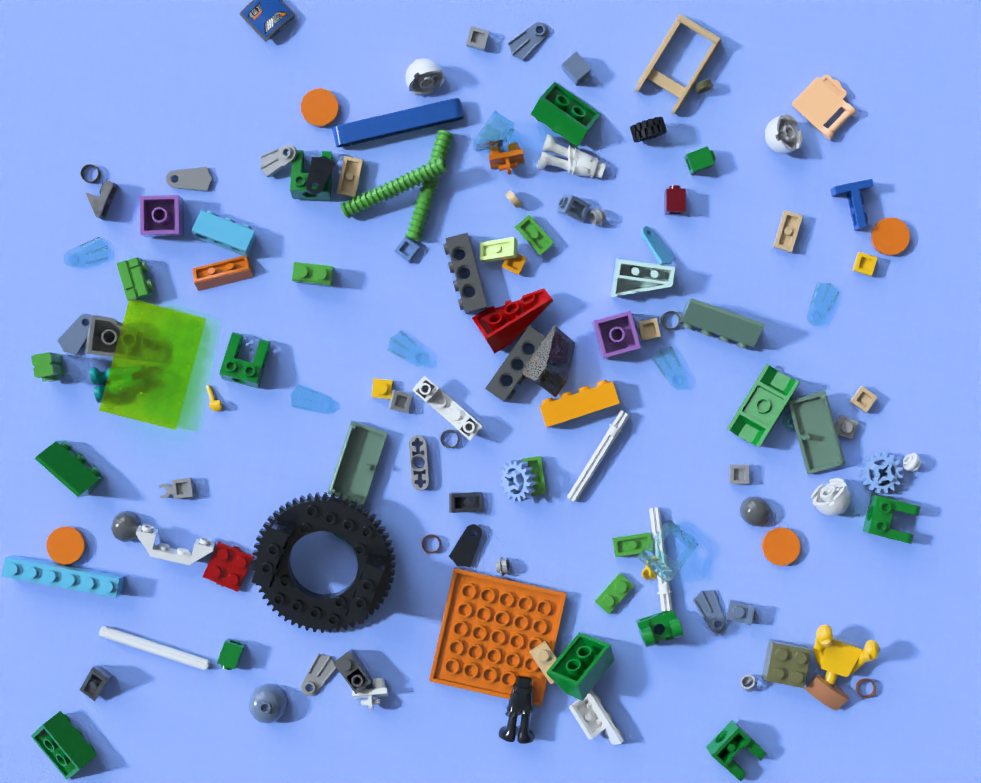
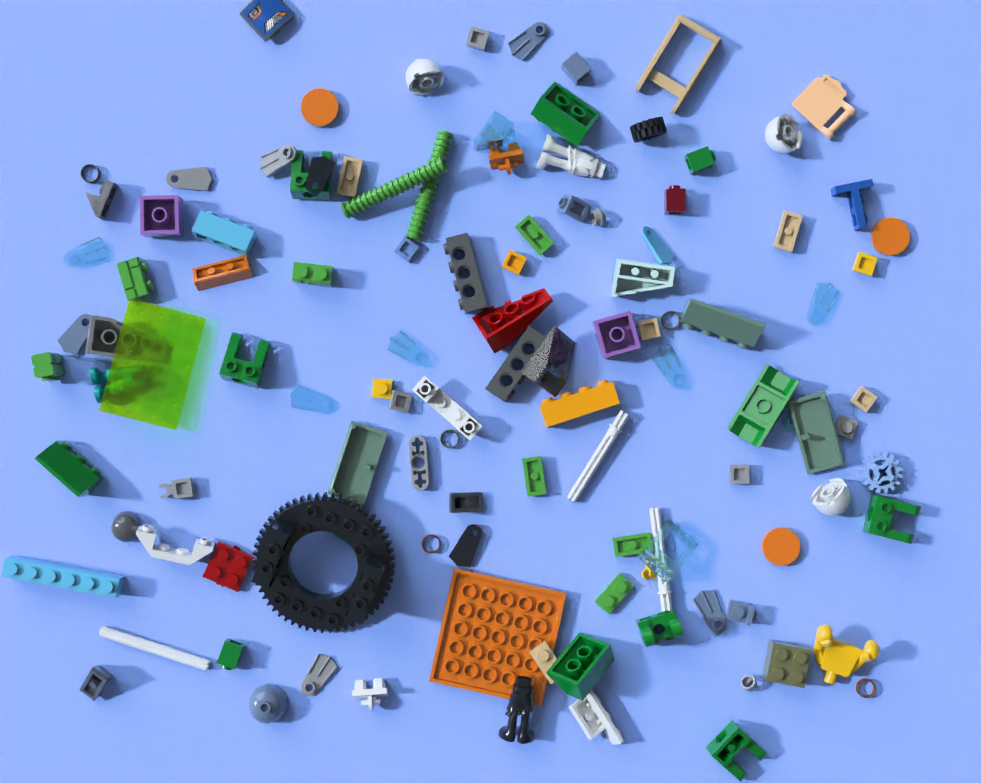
(64, 745): green slope -> none
(66, 545): orange tile -> none
(215, 405): yellow hand -> none
(353, 671): dark grey slope -> none
(398, 122): blue beam -> none
(498, 249): yellowish green plate -> none
(503, 566): light grey plate -> none
(513, 199): tan tile -> none
(517, 480): light blue gear -> none
(705, 85): olive axle -> none
(755, 511): dark grey hair -> none
(826, 694): nougat slope -> none
(911, 462): white plate -> none

